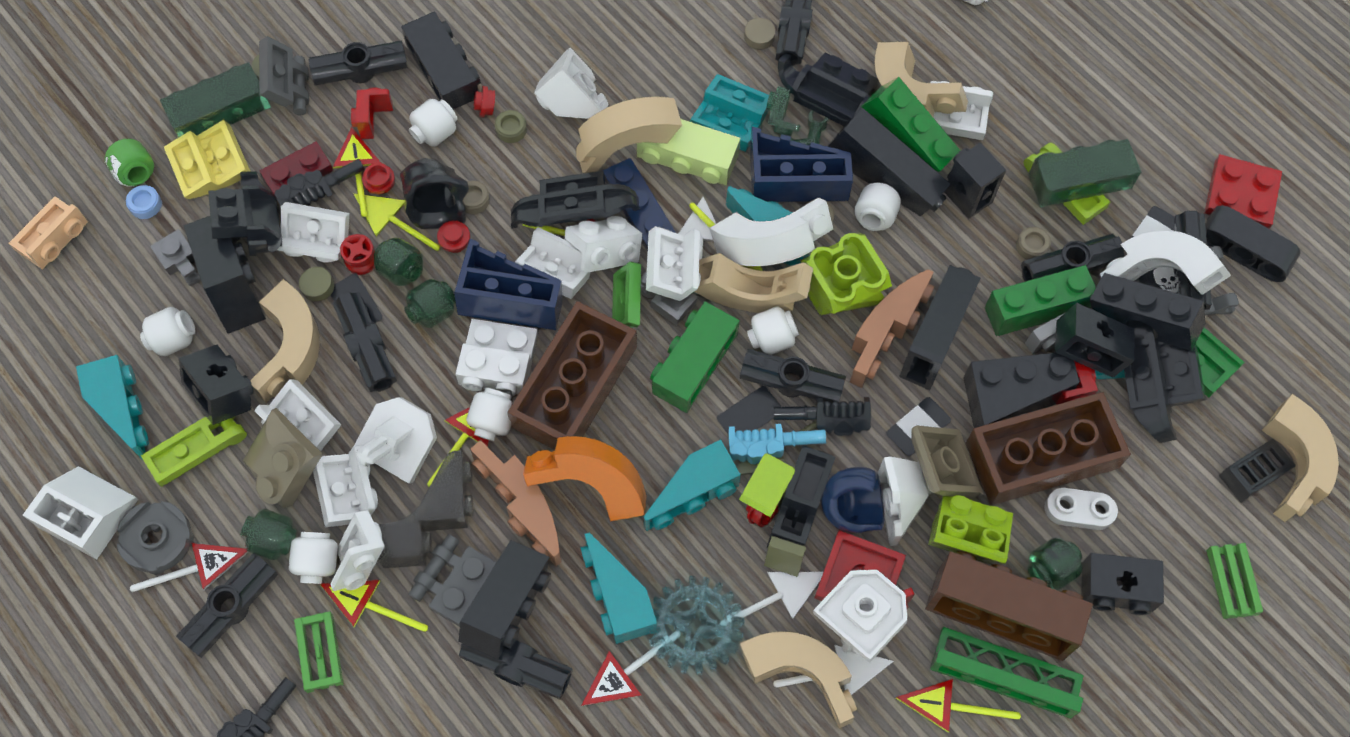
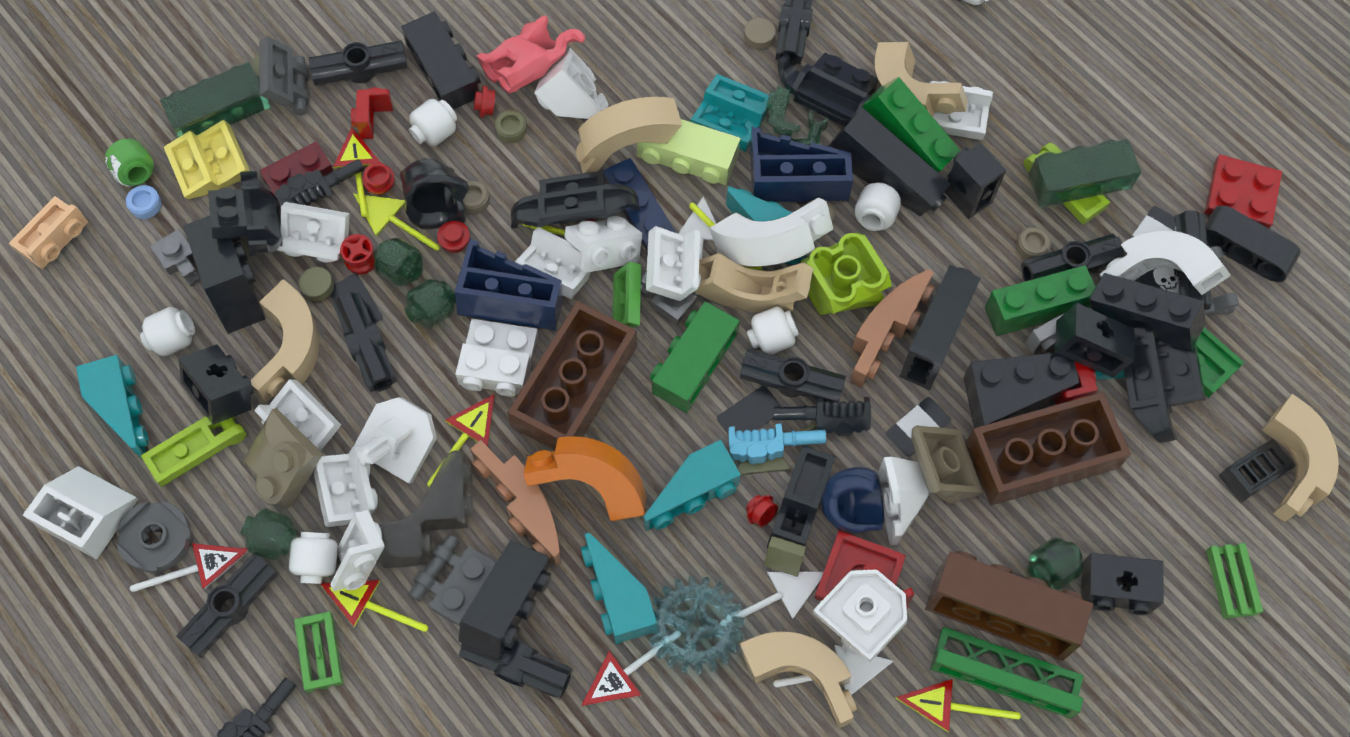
(489, 414): white head -> none
(527, 55): none -> coral animal
(767, 484): lime slope -> none
(972, 528): lime slope -> none
(1082, 509): white plate -> none

